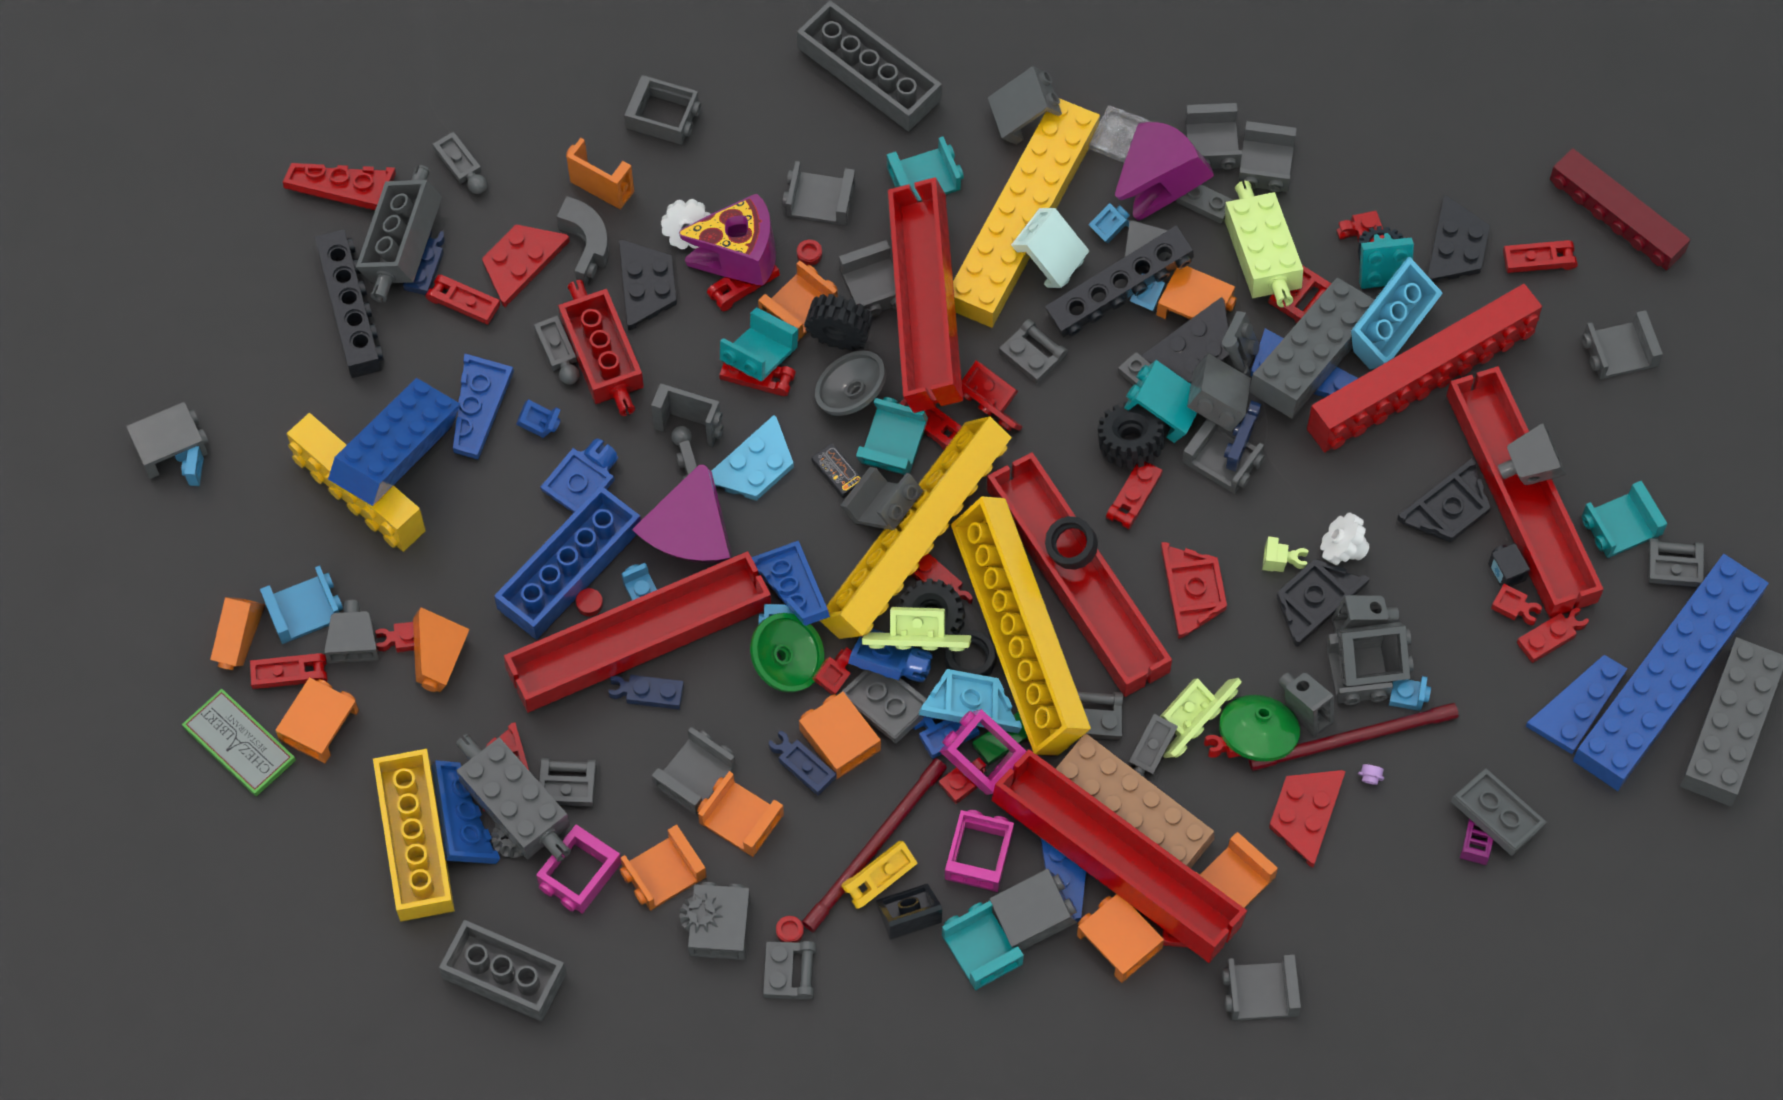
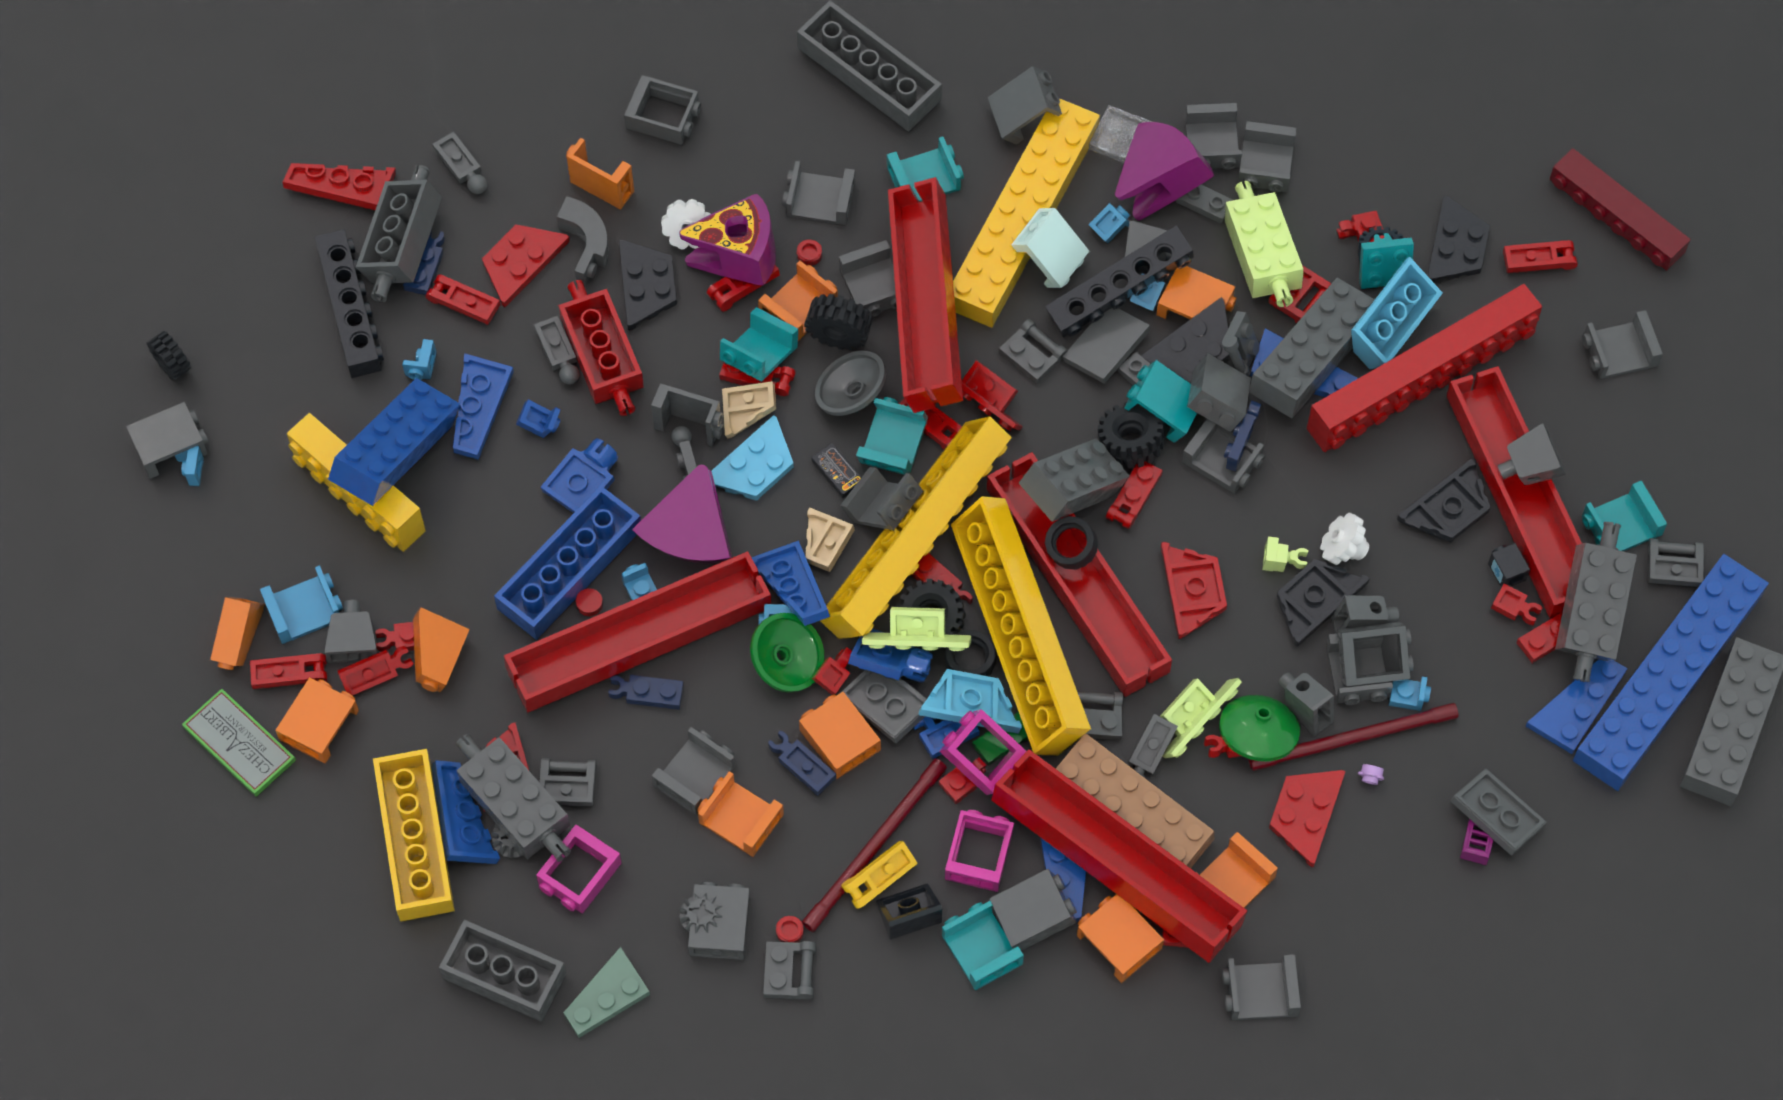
(168, 355): none -> black tyre
(373, 670): none -> red plate
(424, 363): none -> dark azure bracket
(606, 995): none -> sand green wing
(663, 870): orange panel -> none
(746, 406): none -> tan wing
(826, 539): none -> tan wing
(1074, 479): none -> dark grey brick
(1106, 344): none -> dark grey tile
(1596, 601): none -> dark grey brick

